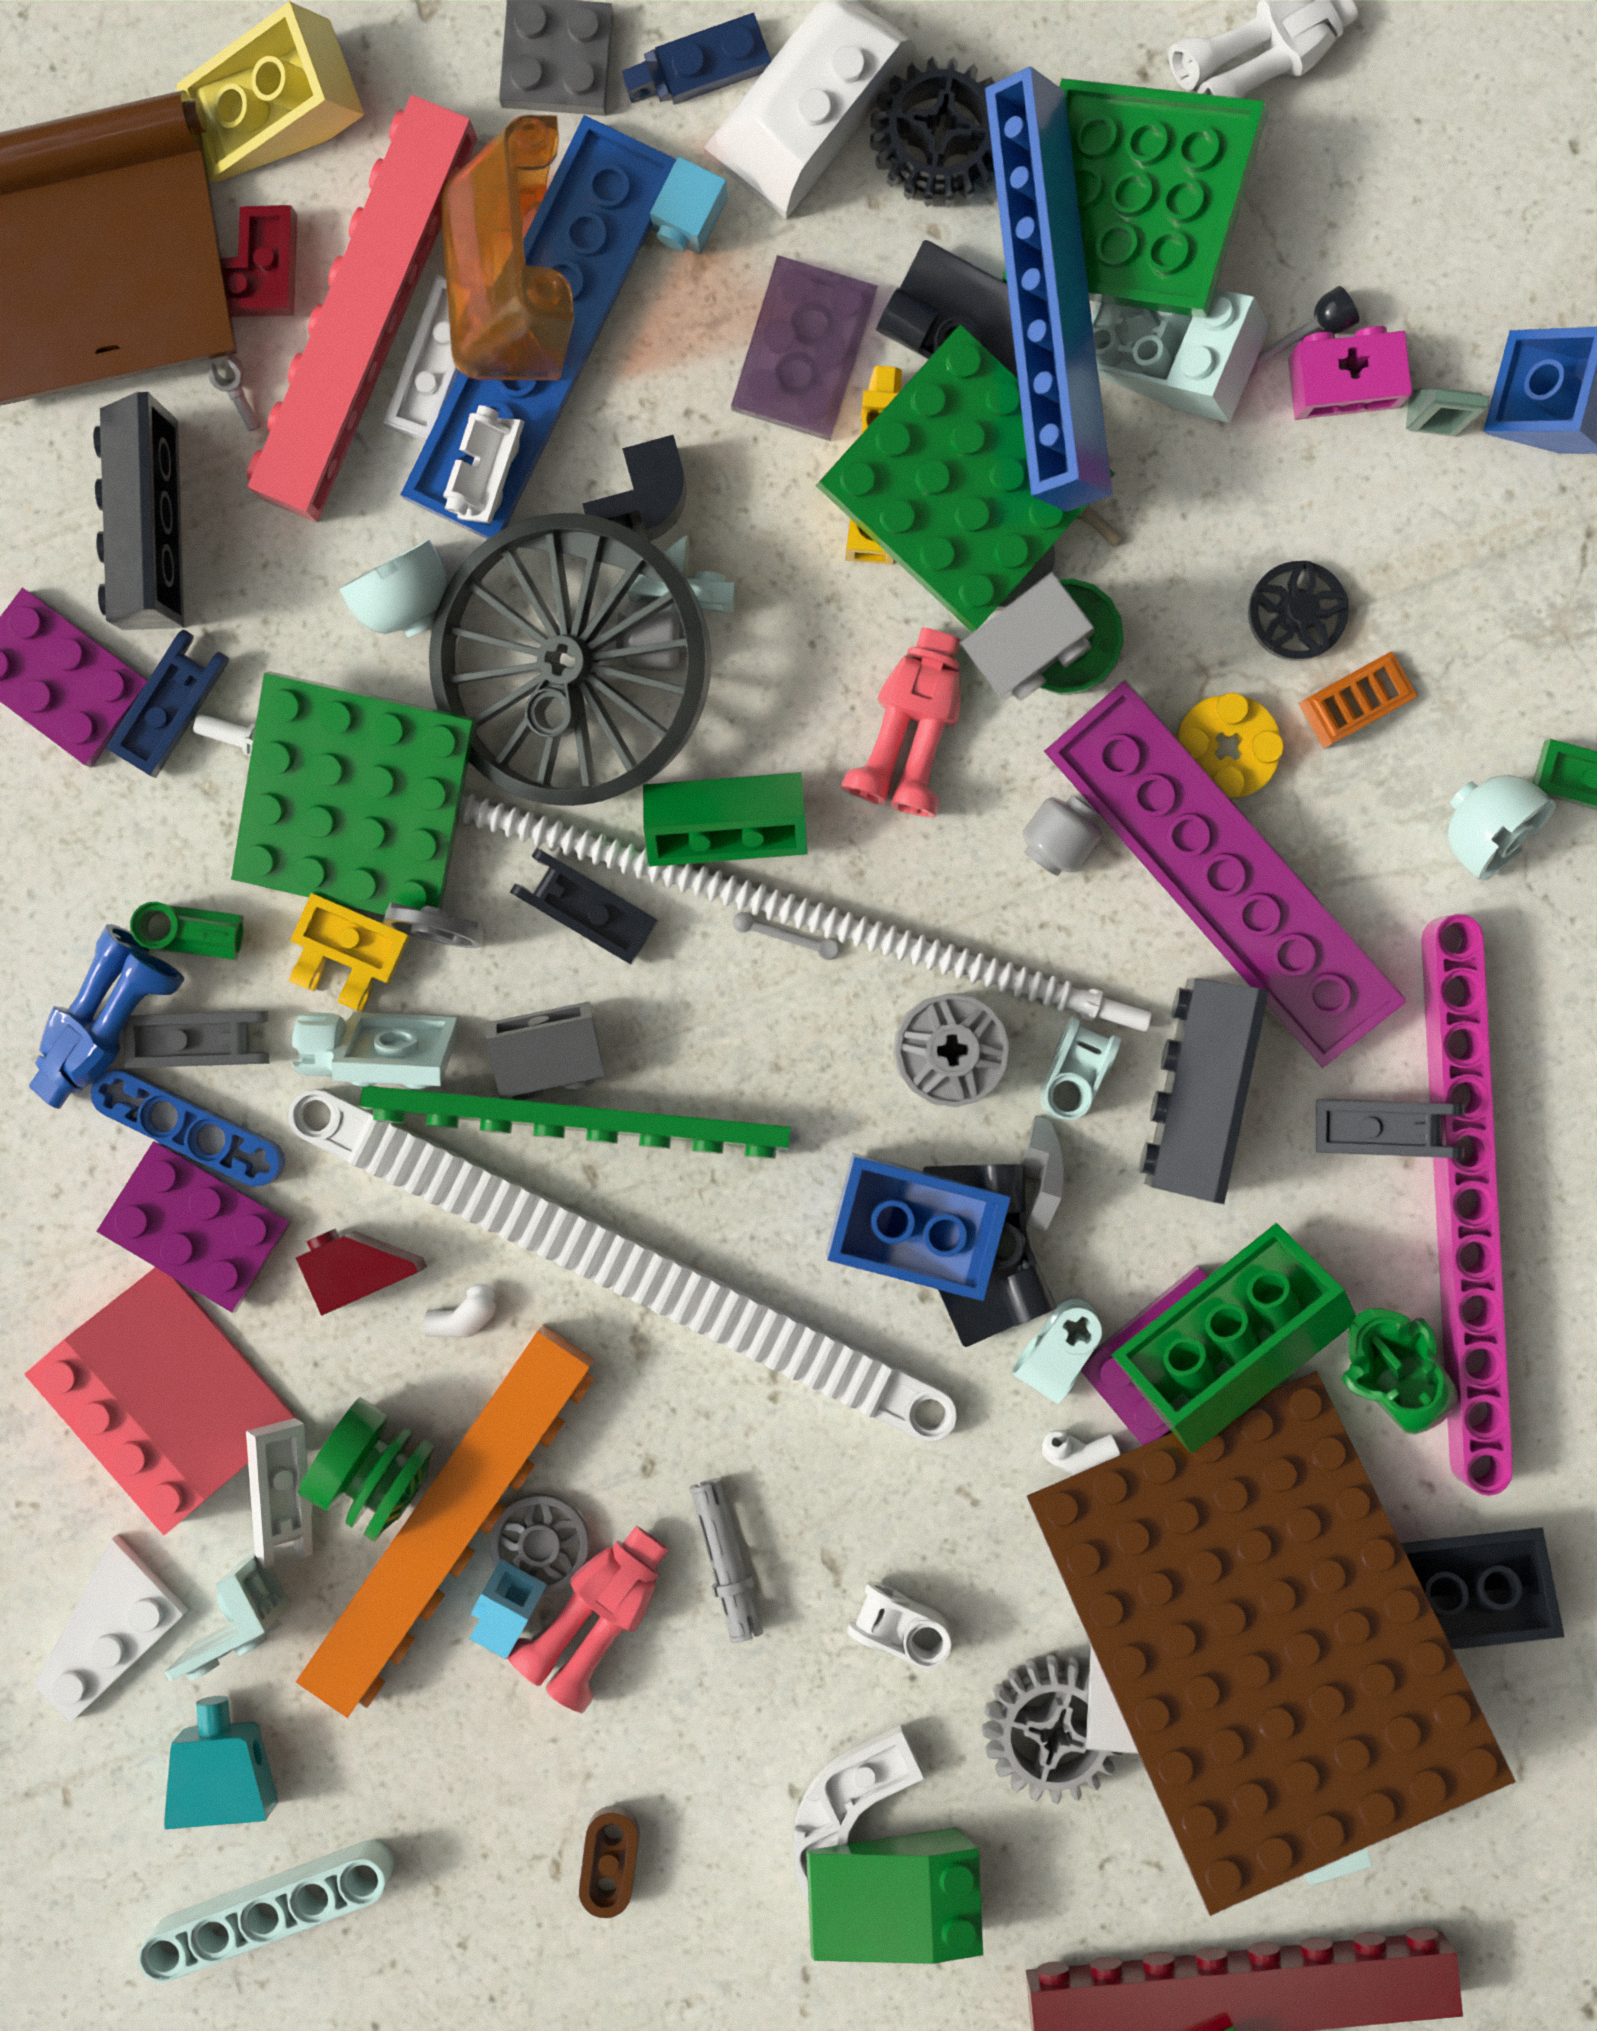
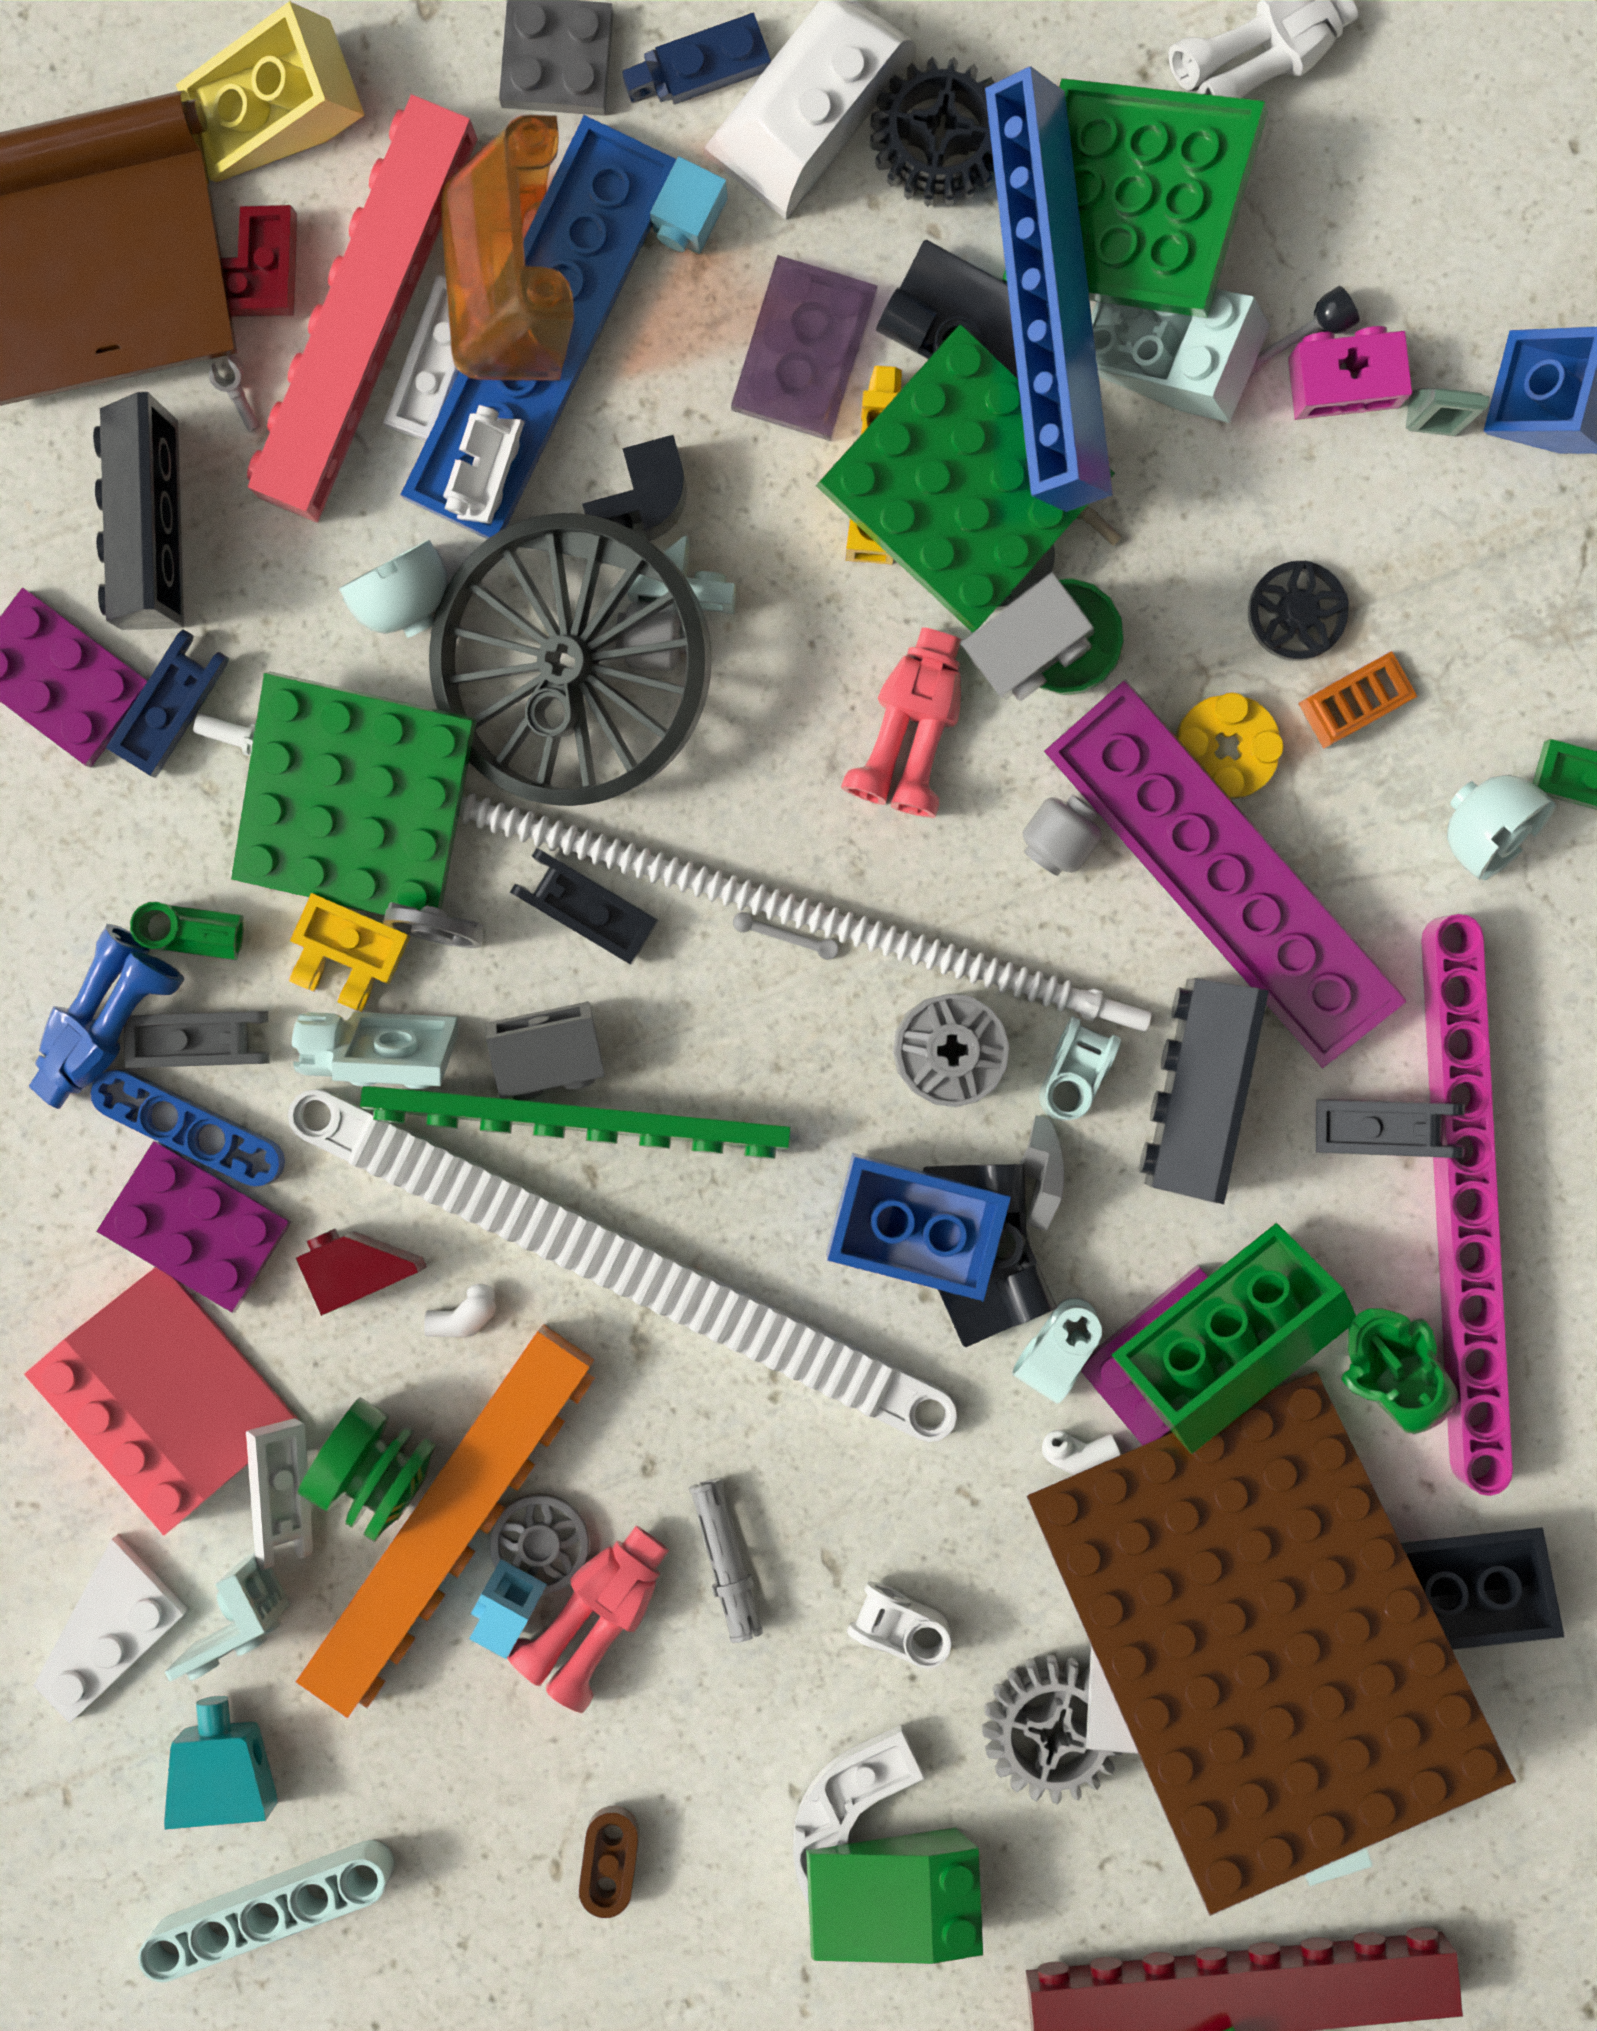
(724, 819): green brick -> none

